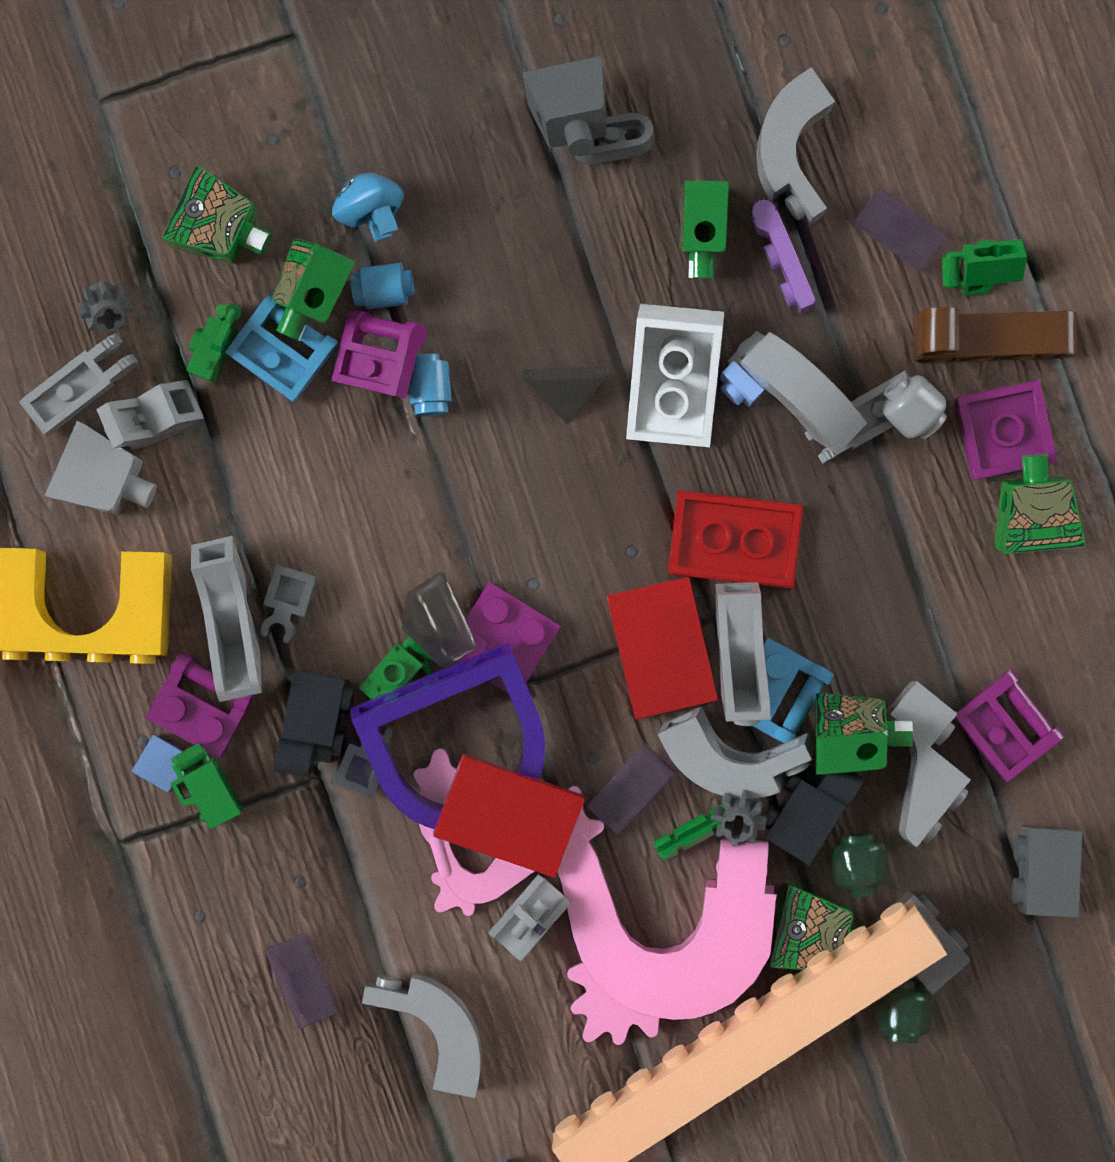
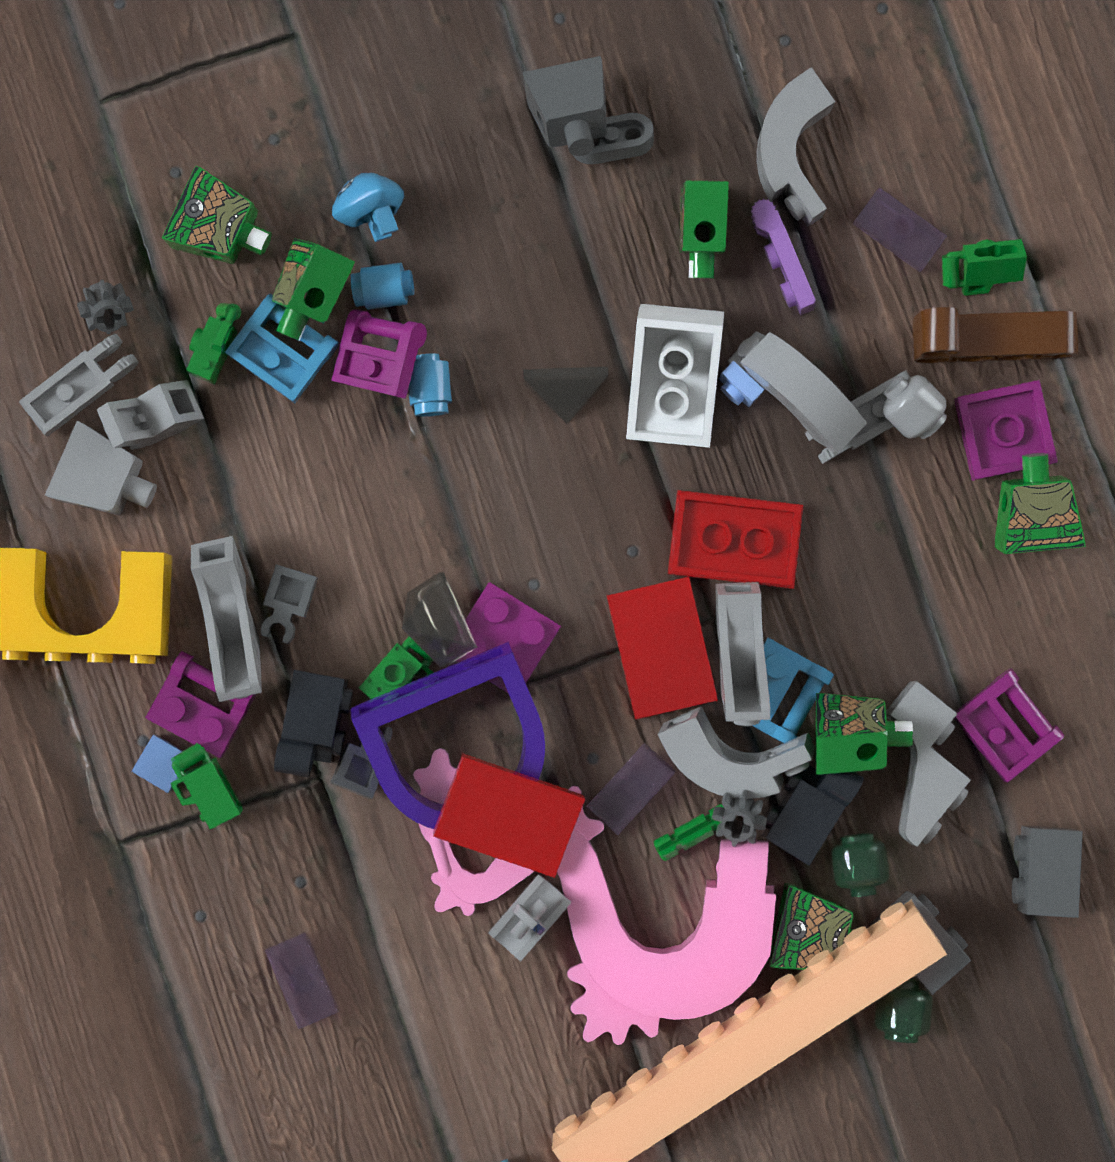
(446, 1017): light grey arch -> none

